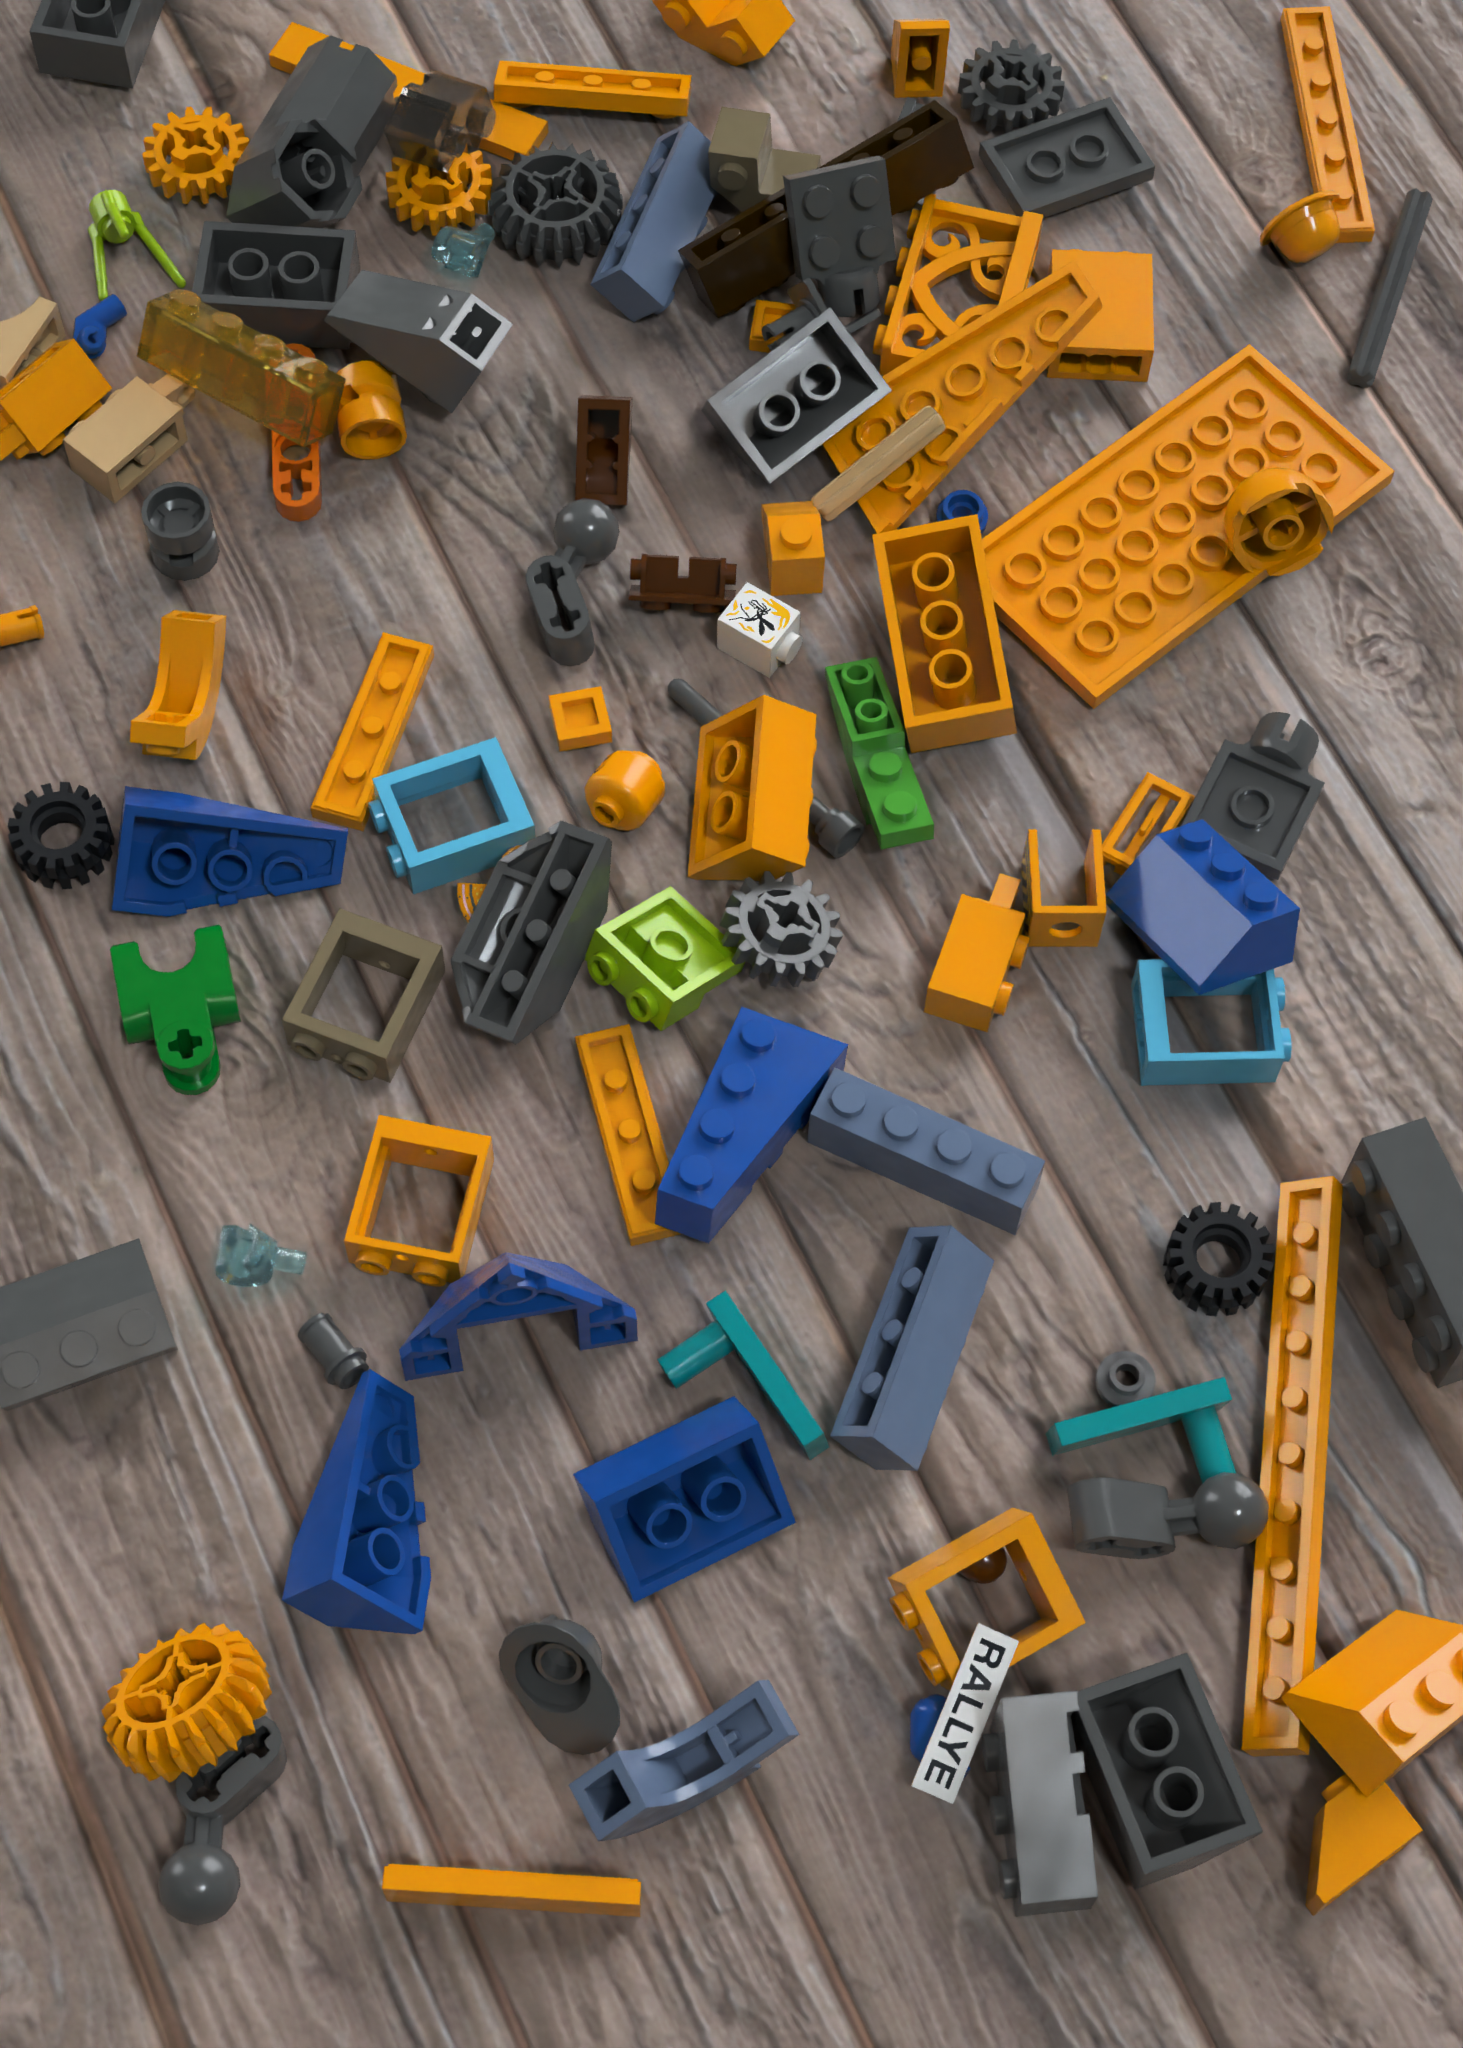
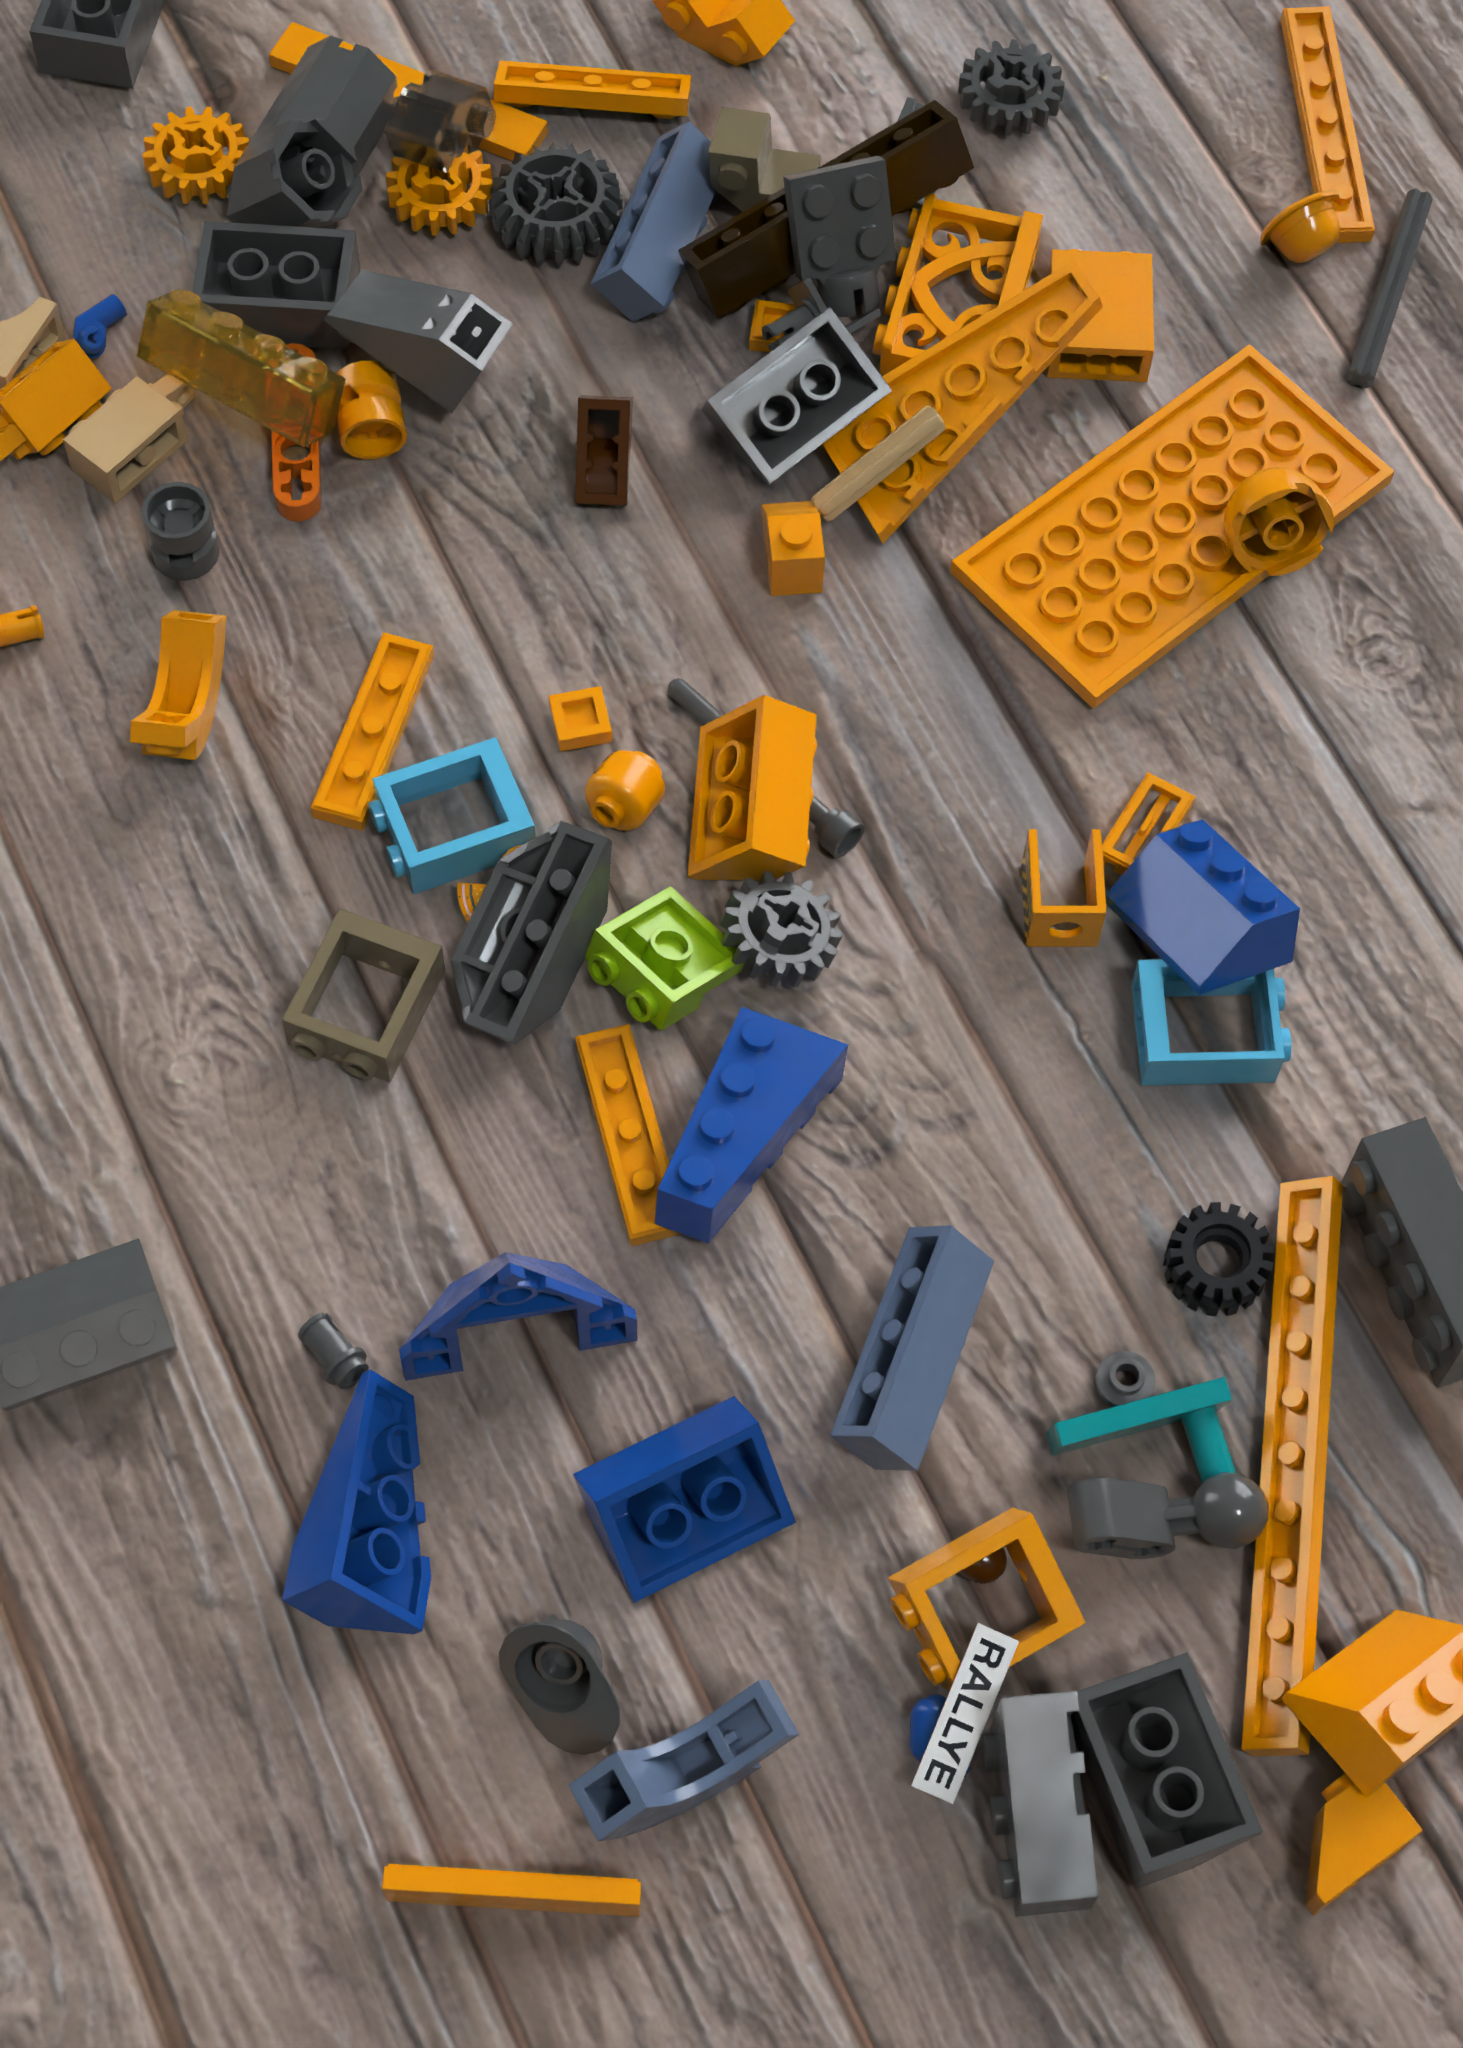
(52, 810): black tyre -> none
(116, 223): lime plant -> none
(179, 1008): green piece -> none
(186, 1702): light orange gear -> none
(201, 1877): dark grey beam -> none
(206, 852): blue wedge -> none
(251, 1255): clear light blue piece -> none
(427, 1148): light orange window -> none
(462, 249): clear light blue piece -> none
(584, 535): dark grey beam -> none
(662, 585): reddish brown hinge -> none
(731, 1333): teal piece -> none
(759, 630): white brick -> none
(877, 754): bright green slope -> none
(919, 57): light orange slope -> none
(925, 1151): sand blue brick -> none
(944, 634): light orange brick -> none
(961, 504): blue plate -> none
(977, 957): light orange hinge -> none
(1067, 160): dark grey plate -> none
(1261, 792): dark grey plate -> none

